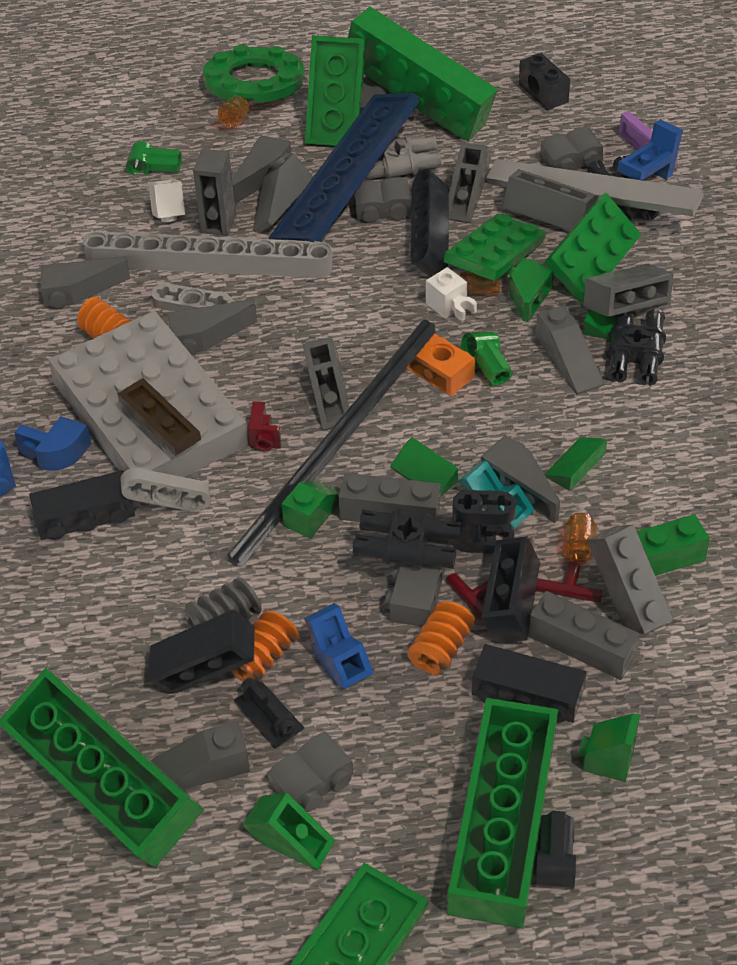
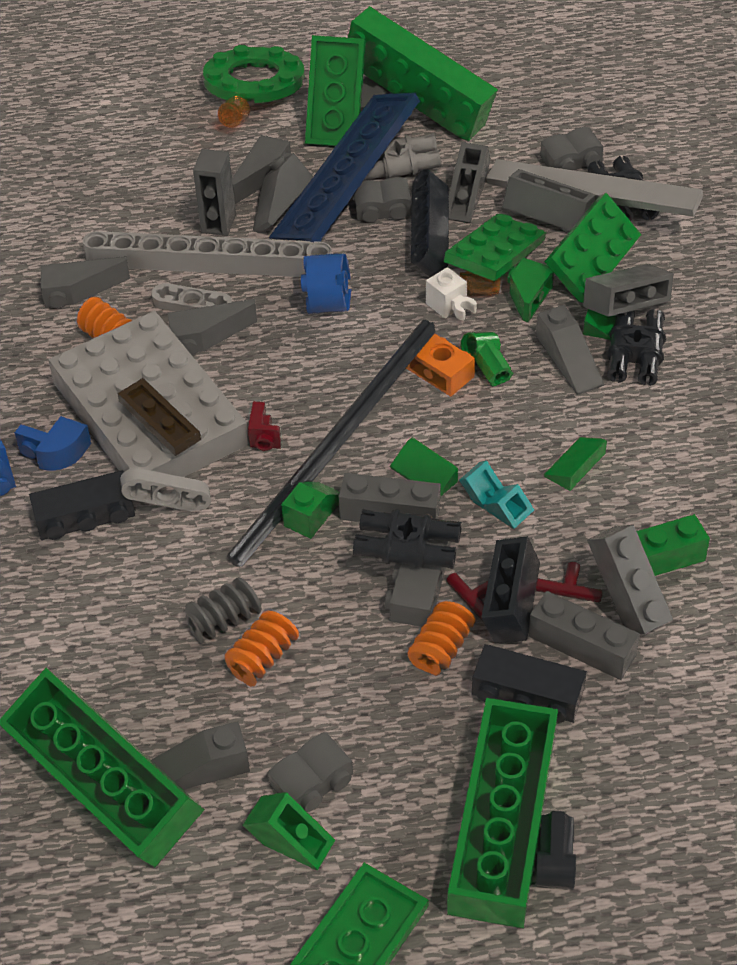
(146, 158): green piece -> none
(166, 199): white brick -> none
(201, 652): black brick -> none
(267, 712): black hinge -> none
(326, 283): none -> blue brick
(326, 380): dark grey slope -> none
(335, 648): blue brick -> none
(468, 509): black connector -> none
(517, 465): dark grey slope -> none
(544, 81): black brick -> none
(576, 532): clear orange brick -> none
(610, 747): green slope -> none
(634, 130): medium lavender plate -> none
(657, 156): blue bracket -> none

